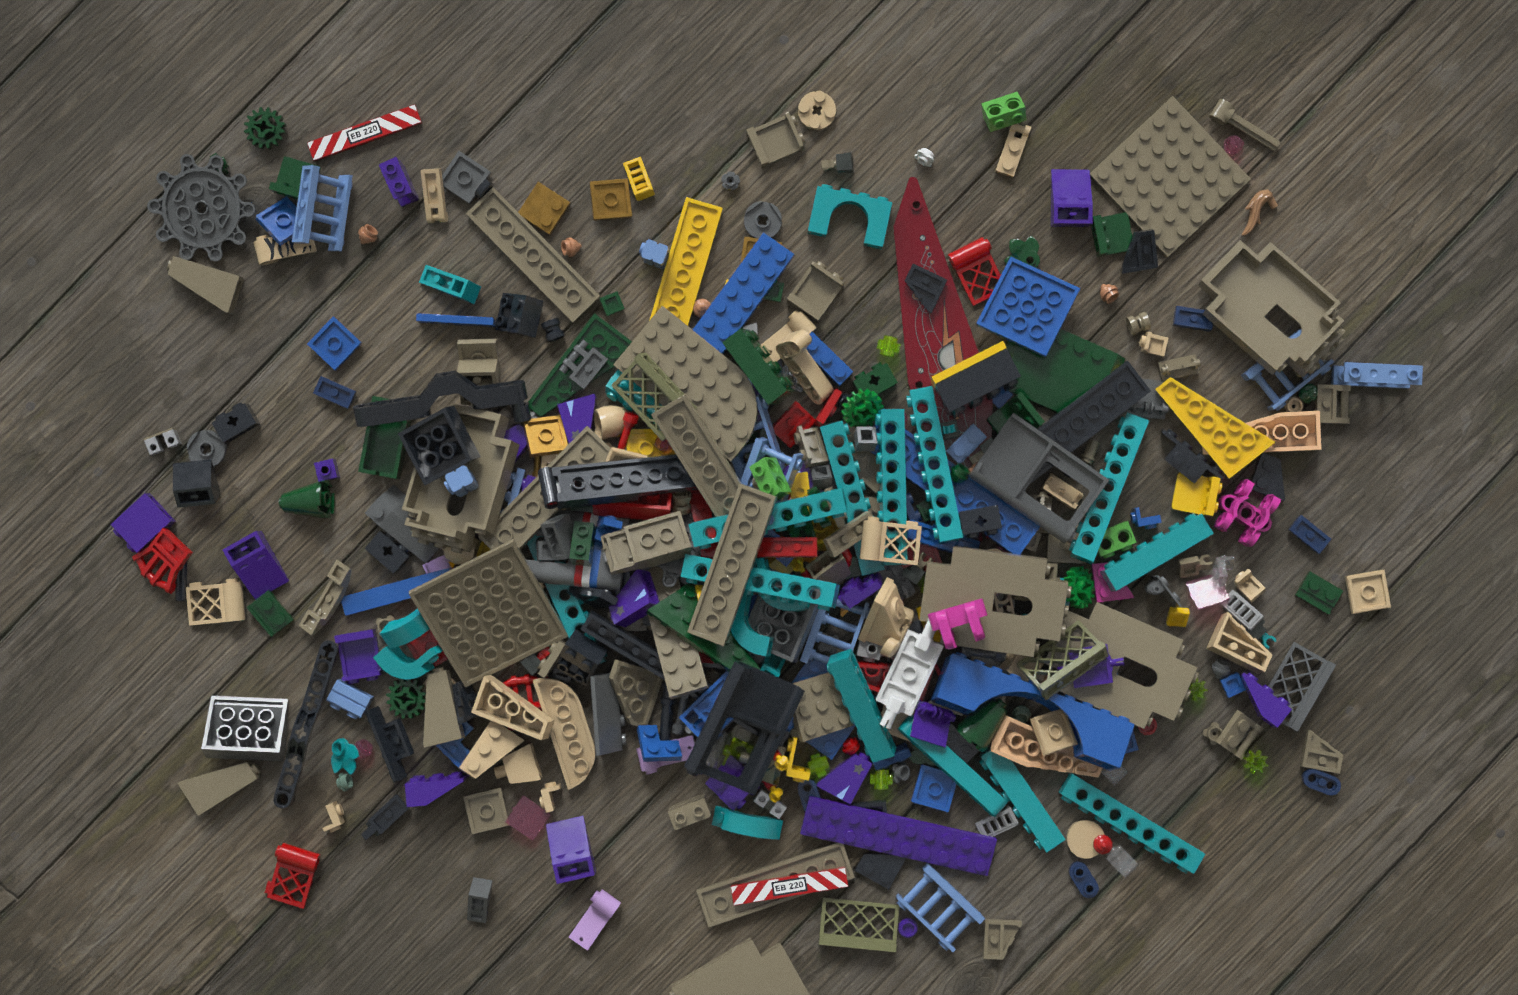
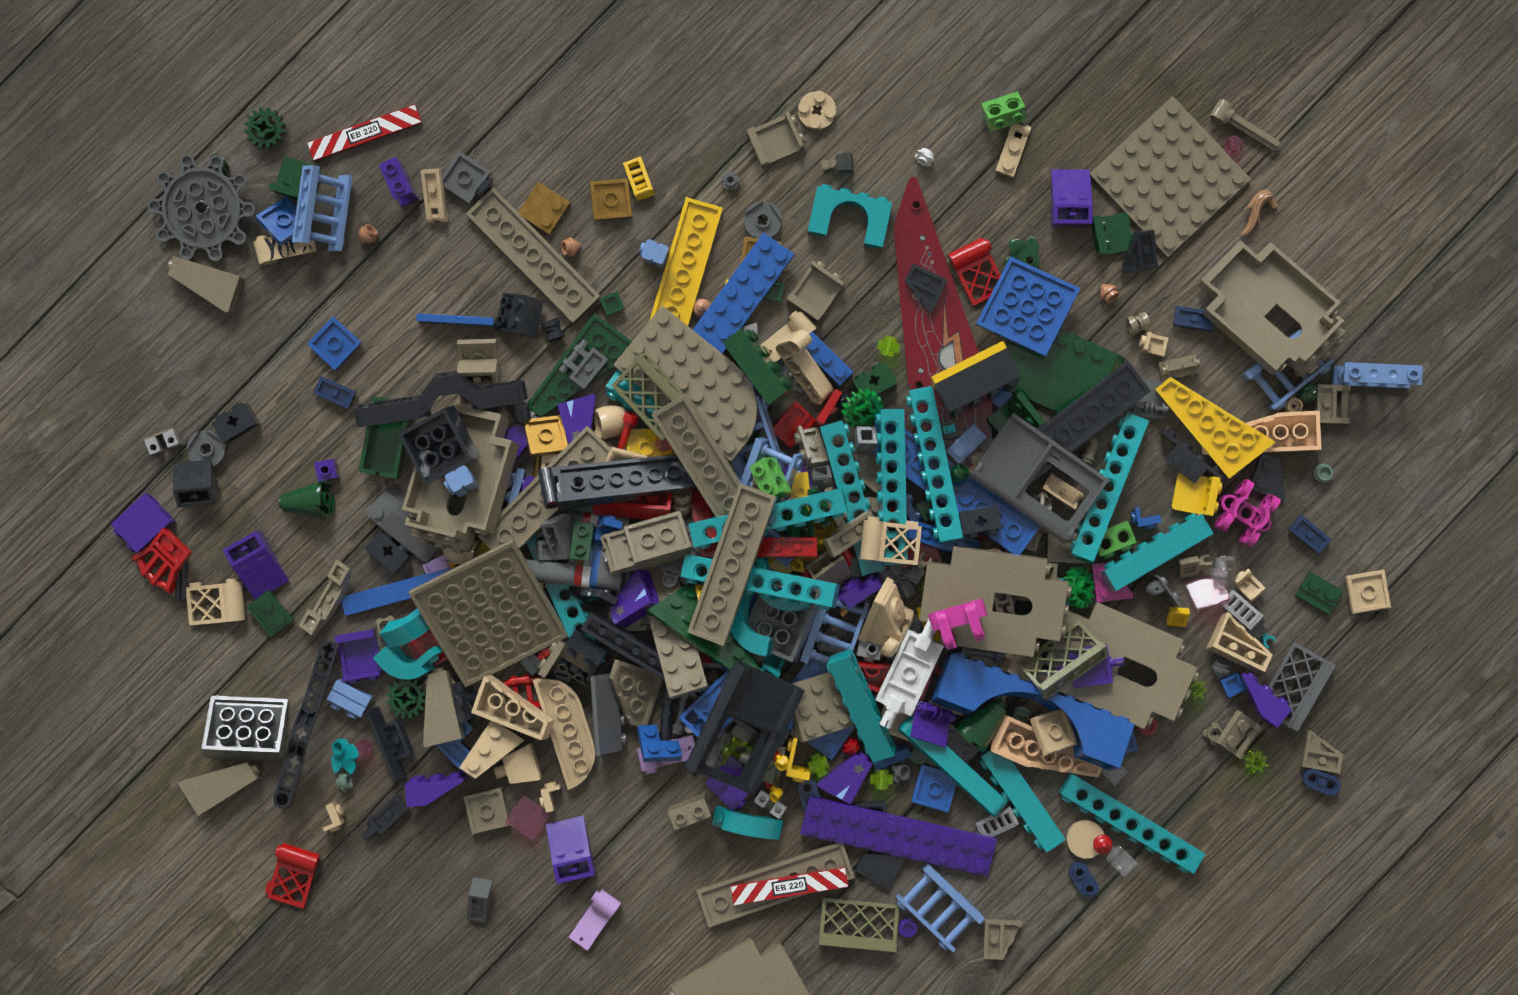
(450, 284): teal slope -> none
(1323, 473): none -> sand green plate

